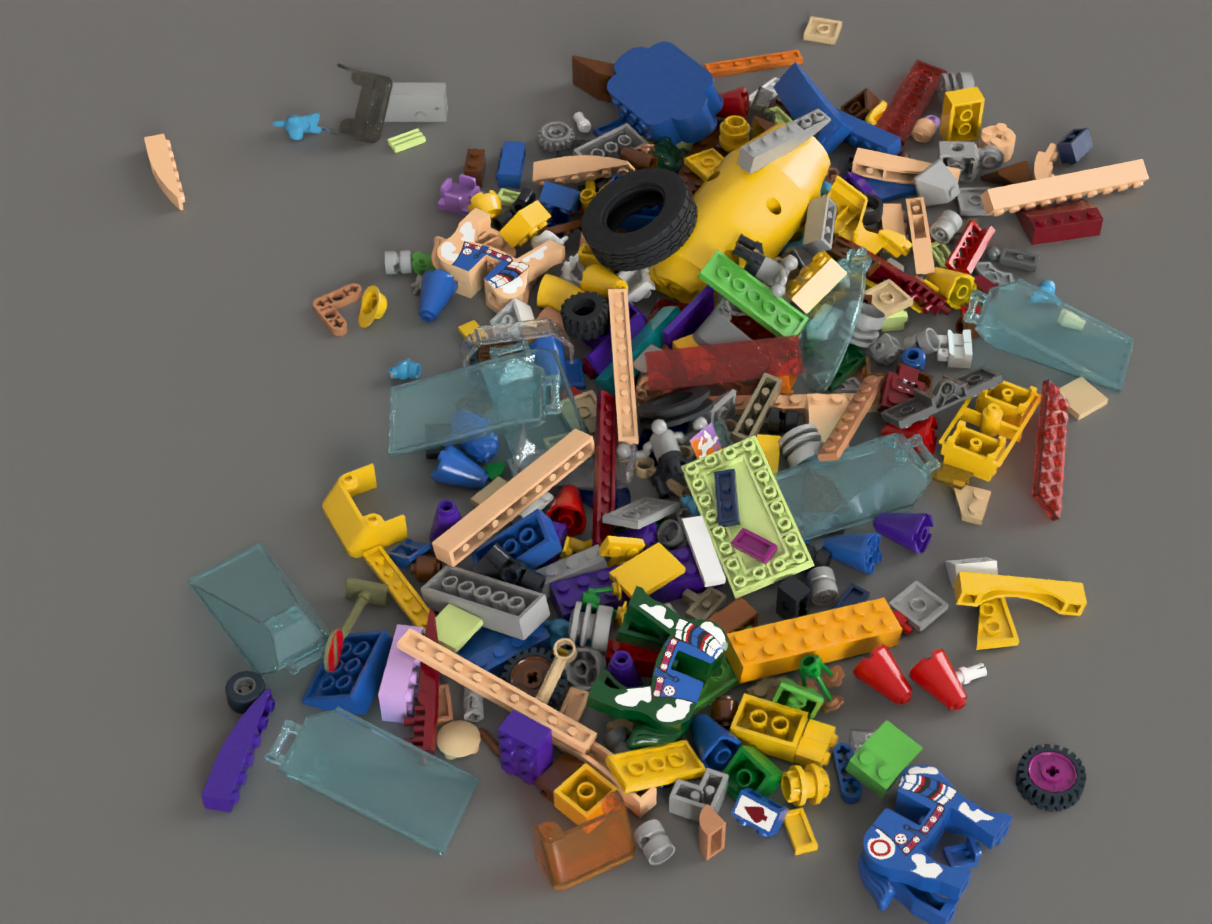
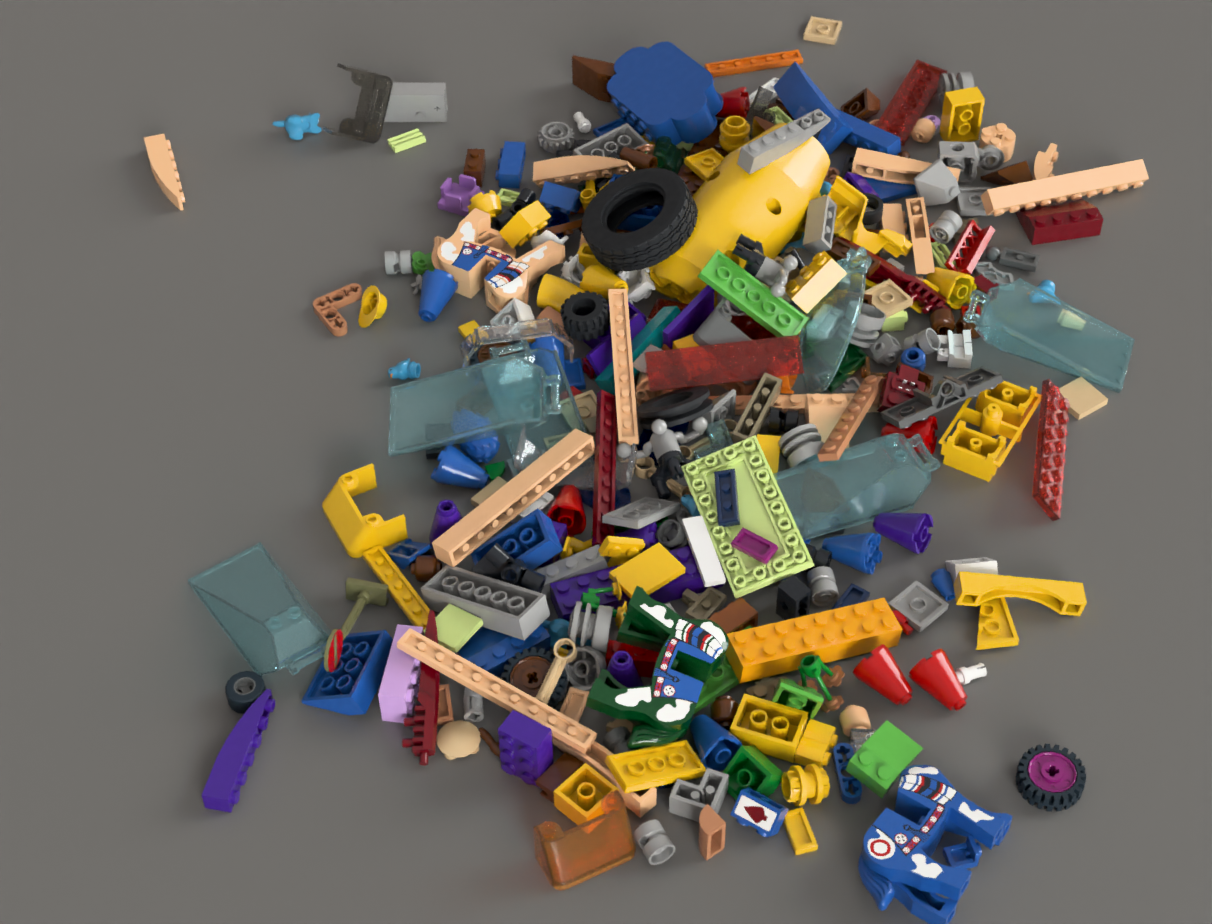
(375, 776): clear light blue windscreen -> none
(705, 442): sticker -> none
(854, 717): none -> light nougat head
(876, 113): yellow arm -> none
(942, 321): none -> reddish brown head
(943, 583): none -> blue cone
(951, 476): clear yellow piece -> none
(972, 503): tan wing -> none
(1074, 145): dark blue brick -> none

